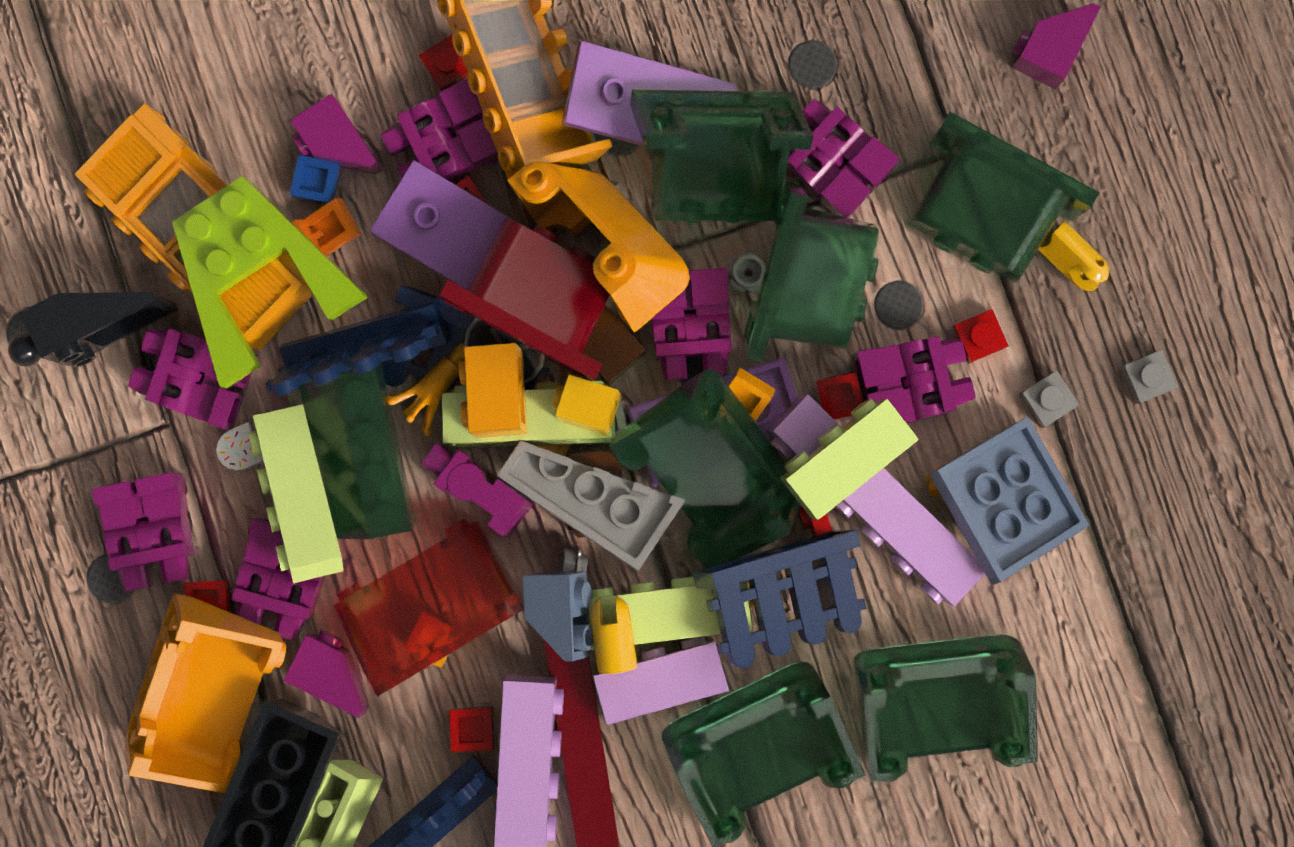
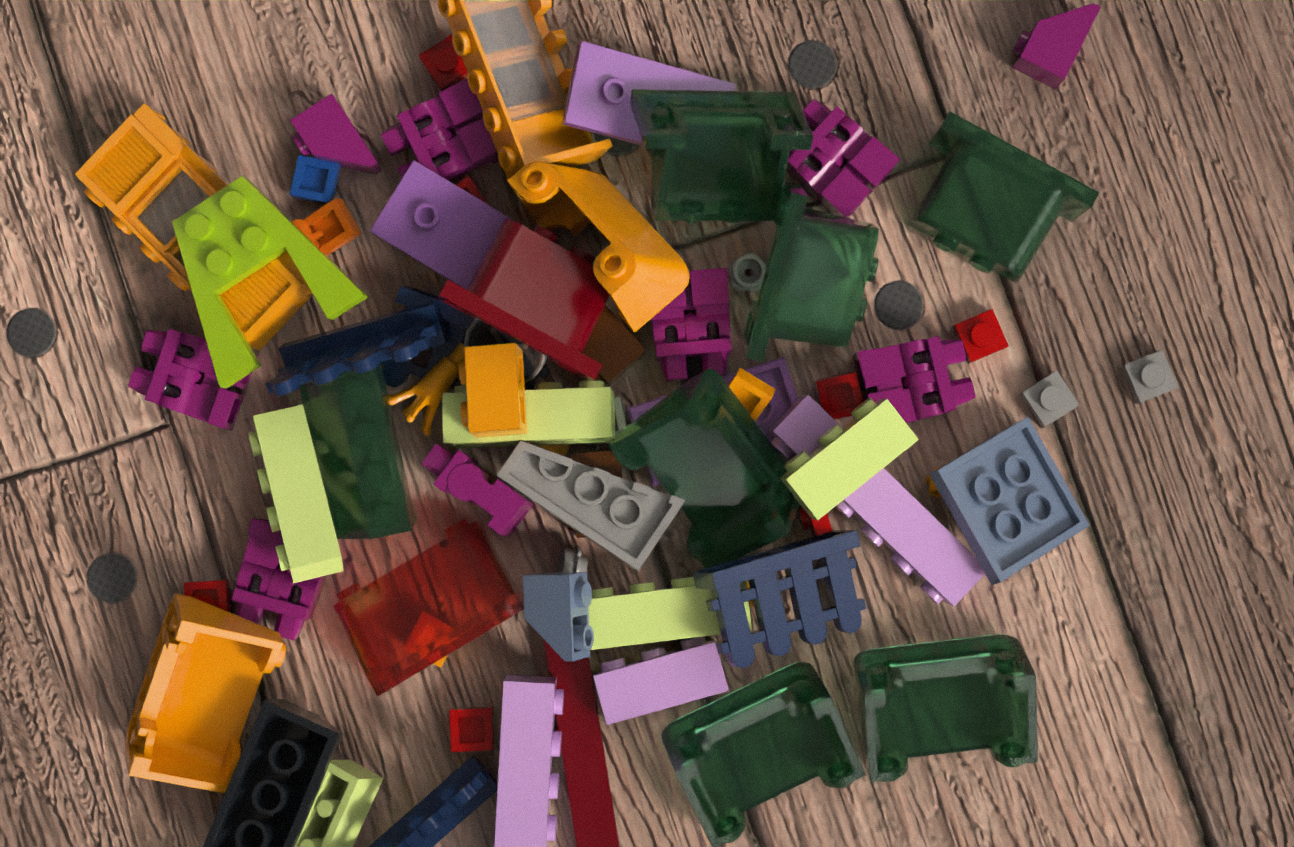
(77, 325): black slope -> none
(137, 543): magenta hips -> none
(235, 449): white tile -> none
(328, 673): magenta slope -> none
(586, 404): yellow brick -> none
(614, 641): yellow piece -> none
(1075, 257): yellow piece -> none

